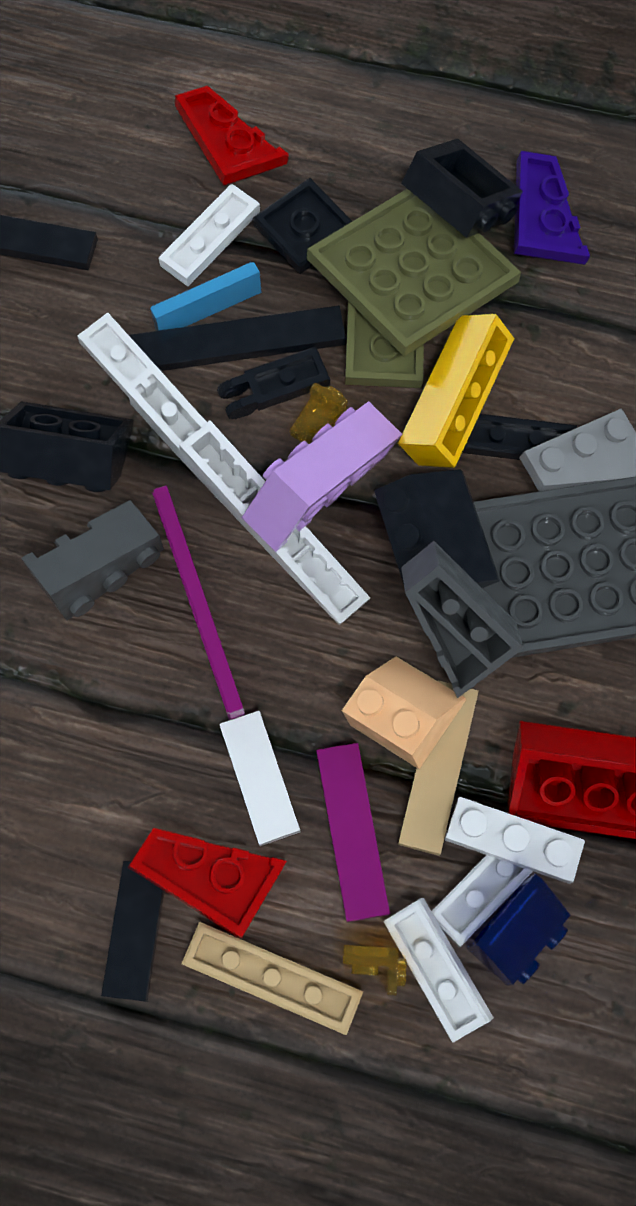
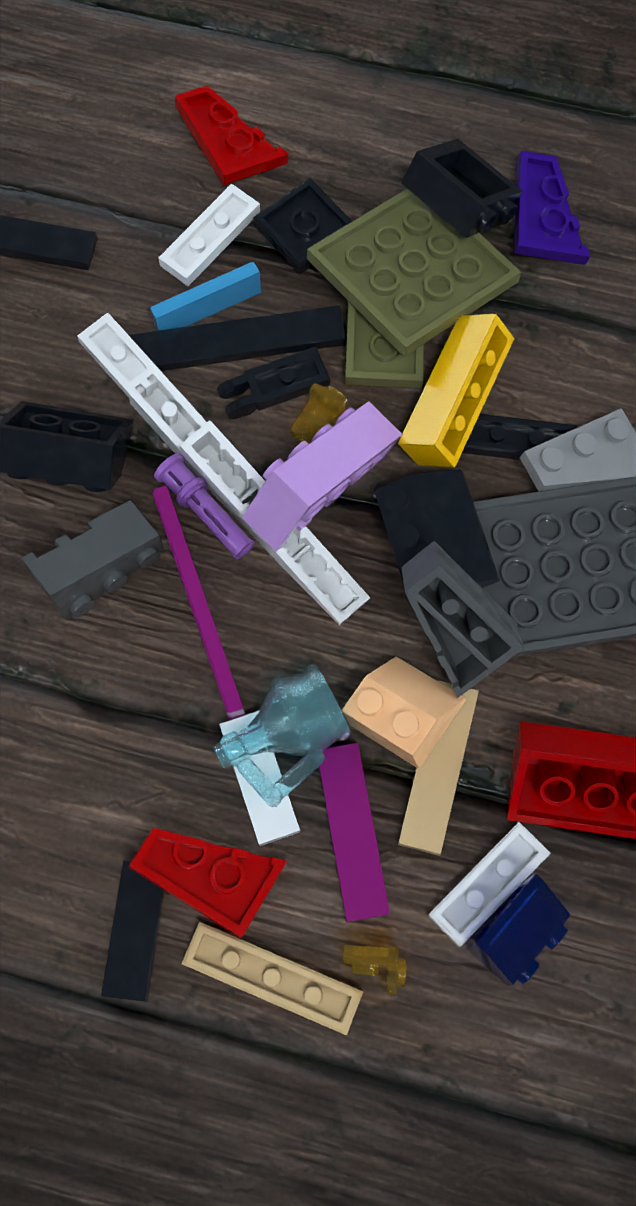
(193, 493): none -> medium lavender pin
(295, 720): none -> clear light blue piece
(438, 970): white tile -> none
(515, 840): white plate -> none

